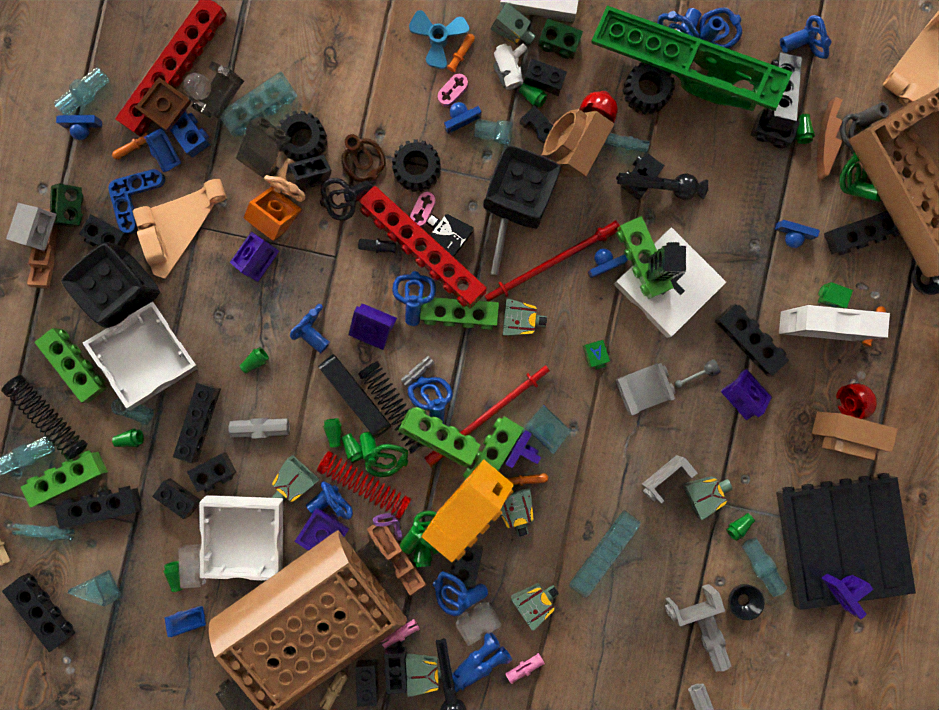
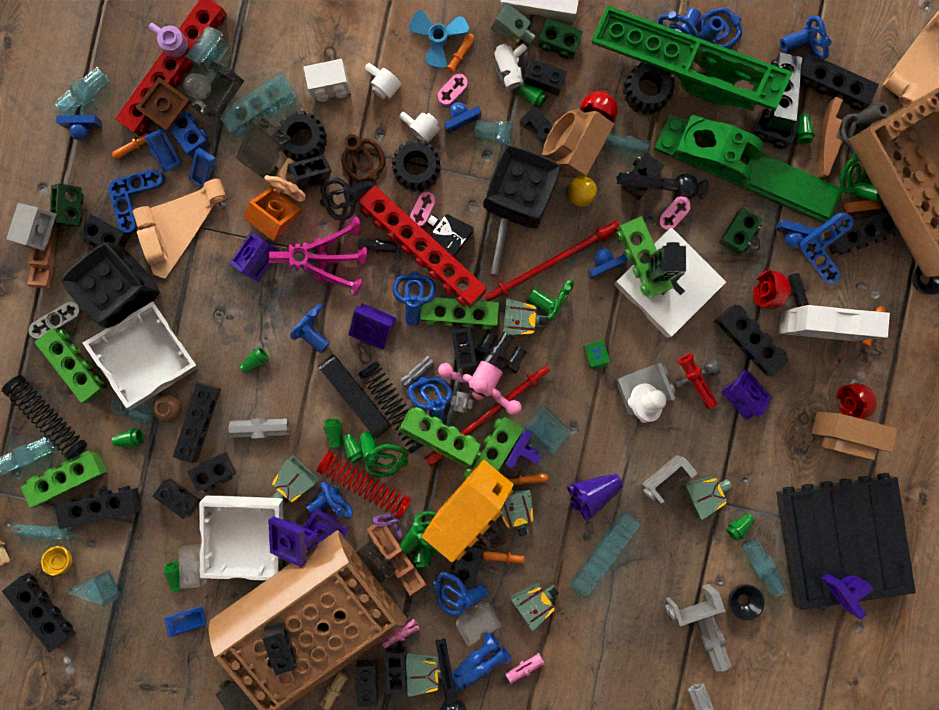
(56, 561): none -> yellow hair
(65, 308): none -> light grey beam
(167, 407): none -> medium nougat piece
(170, 39): none -> lavender piece
(202, 167): none -> blue tile
(208, 48): none -> clear light blue slope
(279, 648): none -> black brick
(290, 540): none -> dark purple bracket
(324, 259): none -> dark pink piece
(327, 80): none -> white brick
(384, 83): none -> white piece
(424, 126): none -> white piece
(461, 402): none -> light grey gear
(463, 348): none -> black brick
(490, 369): none -> wheel
(491, 538): none -> clear smoke wing
(500, 557): none -> orange piece
(549, 305): none -> green piece
(582, 191): none -> yellow hair
(593, 494): none -> dark purple cone
(647, 402): none -> white plate
(678, 216): none -> bright pink beam
(694, 373): none -> red pin
(737, 228): none -> dark green brick
(760, 173): none -> green piece
(772, 290): none -> red cylinder
(798, 289): none -> black axle
(819, 244): none -> blue beam
(835, 295): green brick -> none
(862, 207): none -> dark orange beam
(864, 88): none -> black brick

